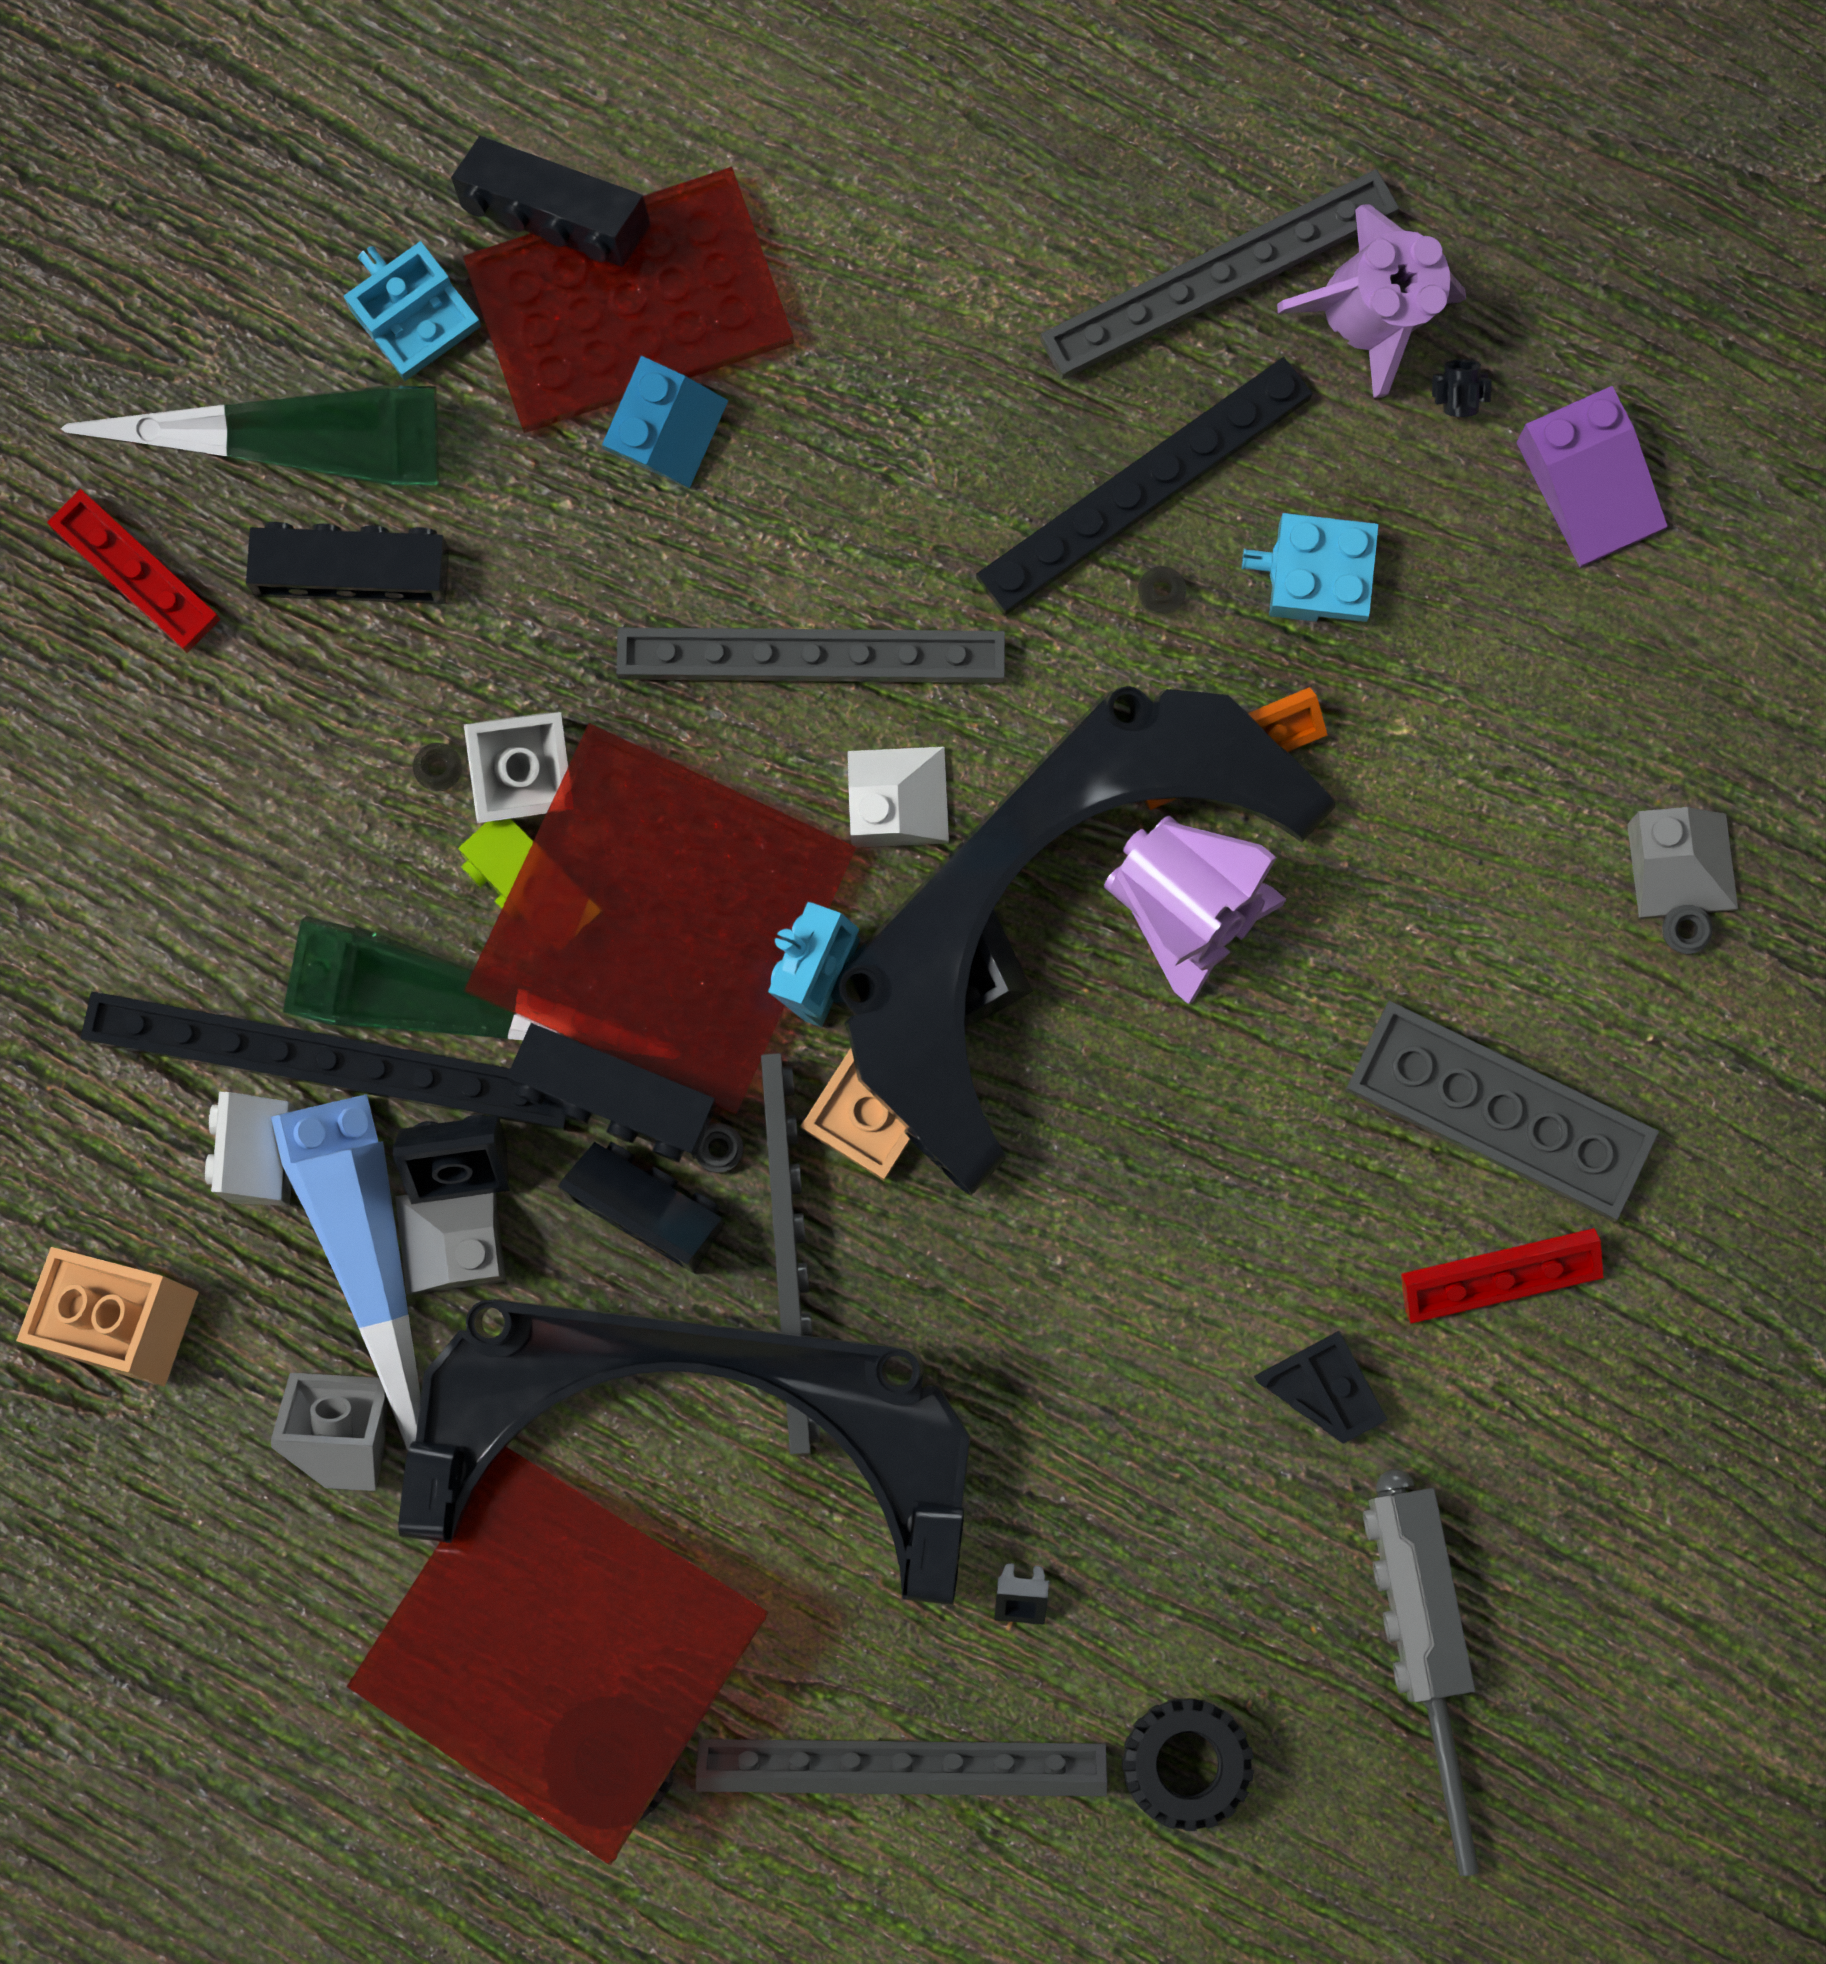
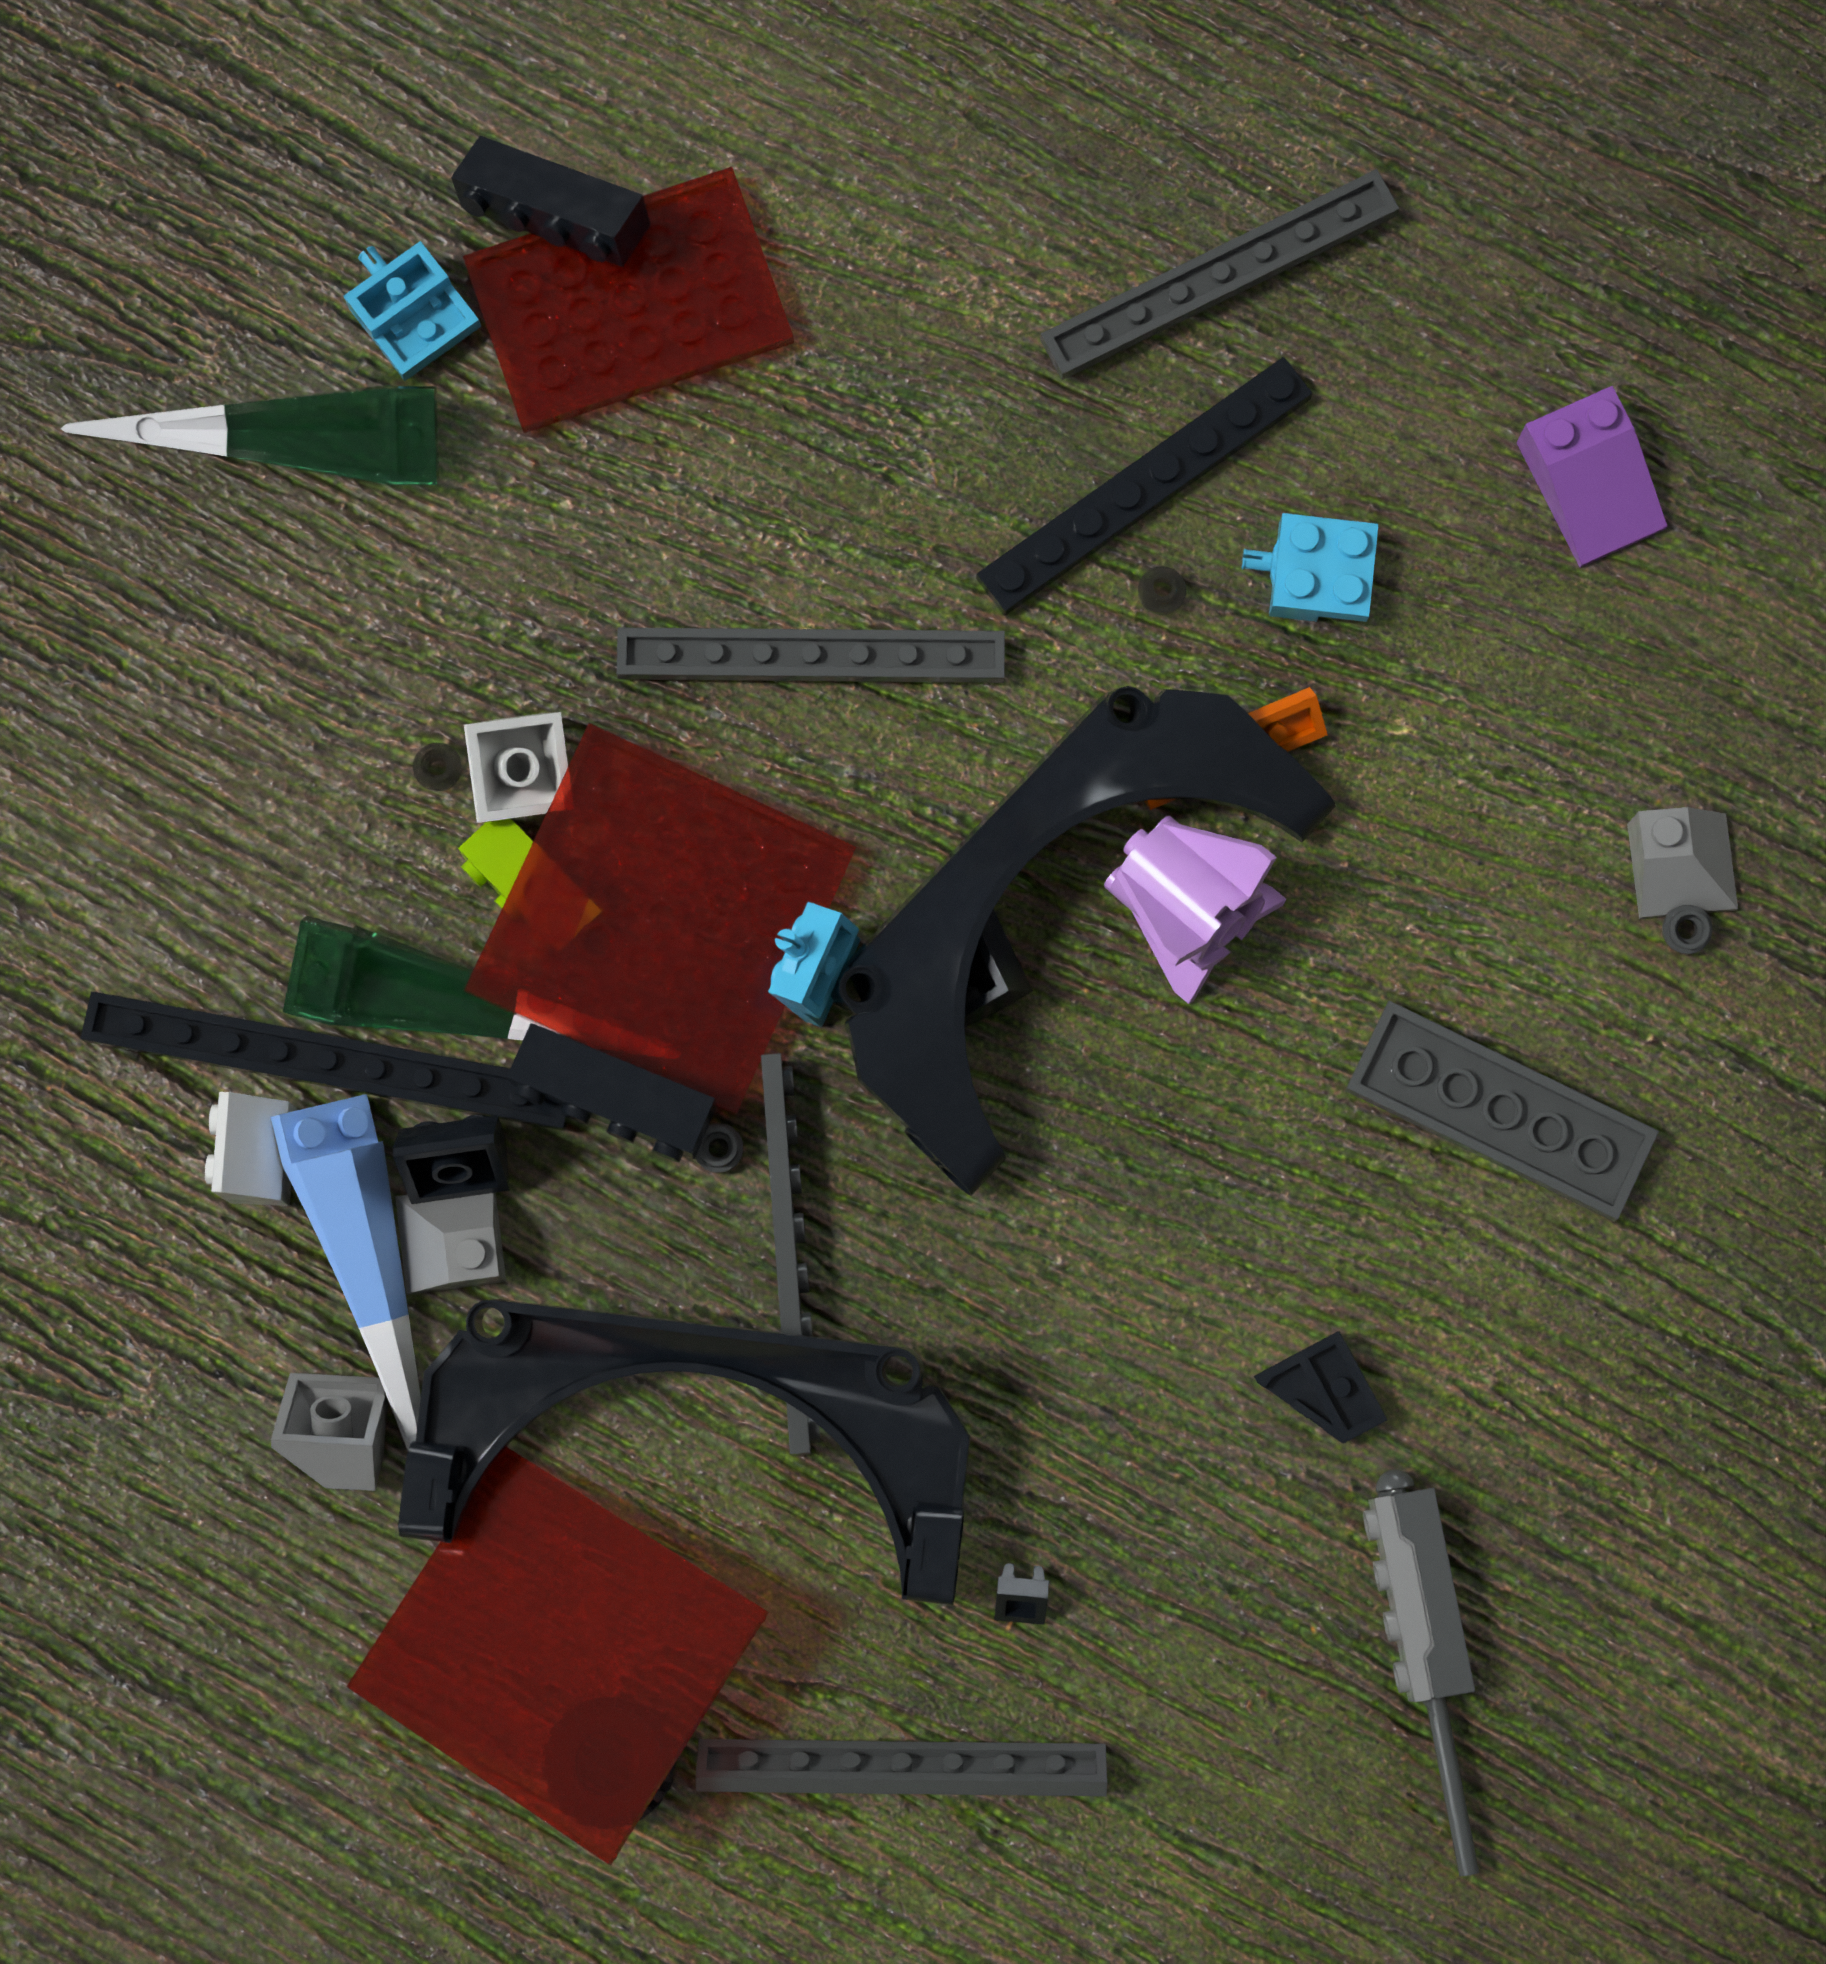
(108, 1315): light nougat slope -> none
(133, 570): red plate -> none
(347, 564): black brick -> none
(644, 1204): black slope -> none
(664, 422): dark azure slope -> none
(856, 1123): light nougat plate -> none
(897, 797): white slope -> none
(1232, 1754): black tyre -> none
(1383, 292): lavender brick -> none
(1461, 387): black gear -> none
(1502, 1275): red plate -> none

